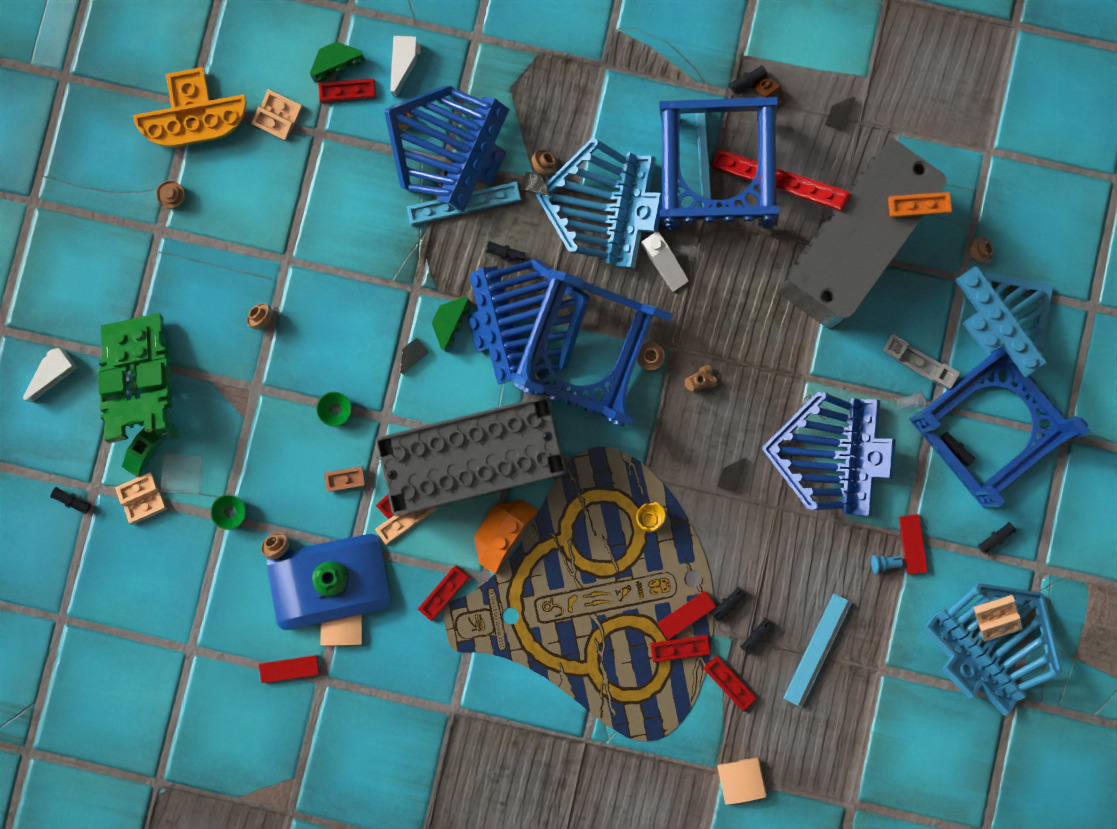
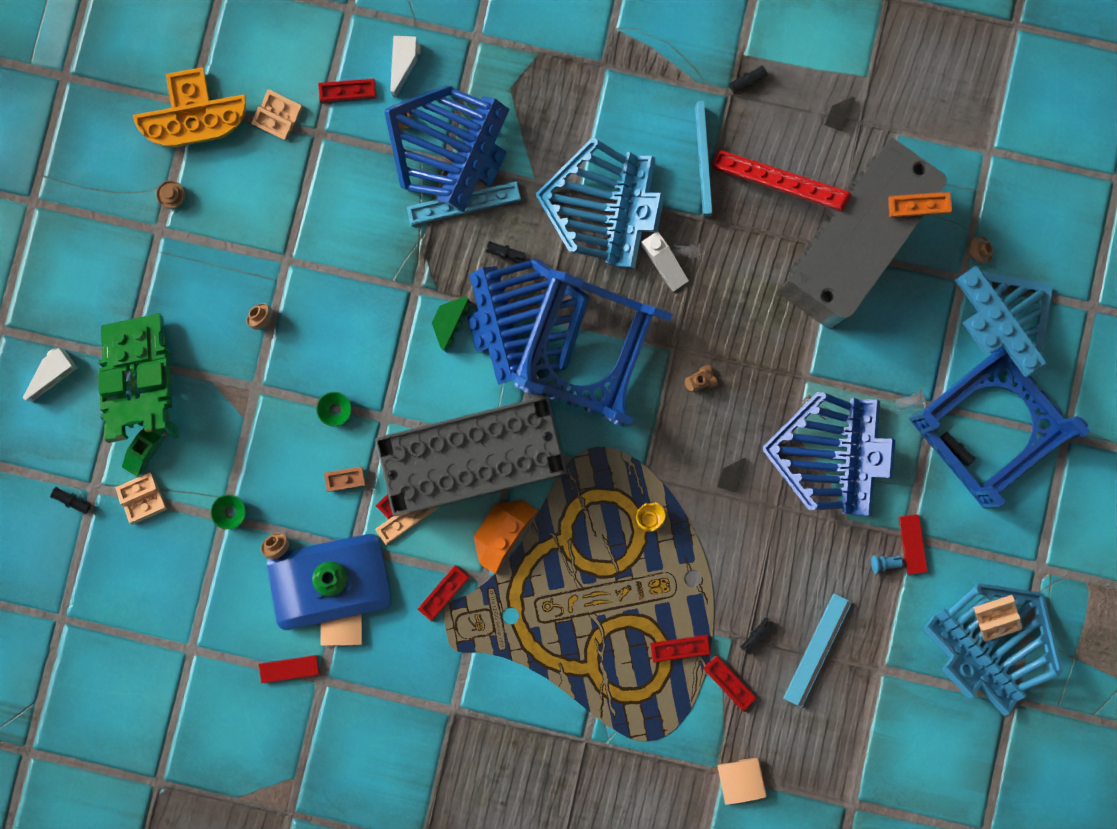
(181, 474): clear tile -> none
(334, 60): green slope -> none
(412, 354): clear smoke tile -> none
(535, 184): clear smoke tile -> none
(544, 162): medium nougat plate -> none
(651, 356): medium nougat plate -> none
(686, 615): red tile -> none
(728, 603): black pin -> none
(766, 208): blue arch -> none
(769, 88): reddish brown bracket -> none
(920, 363): light grey slope -> none
(997, 538): black pin -> none

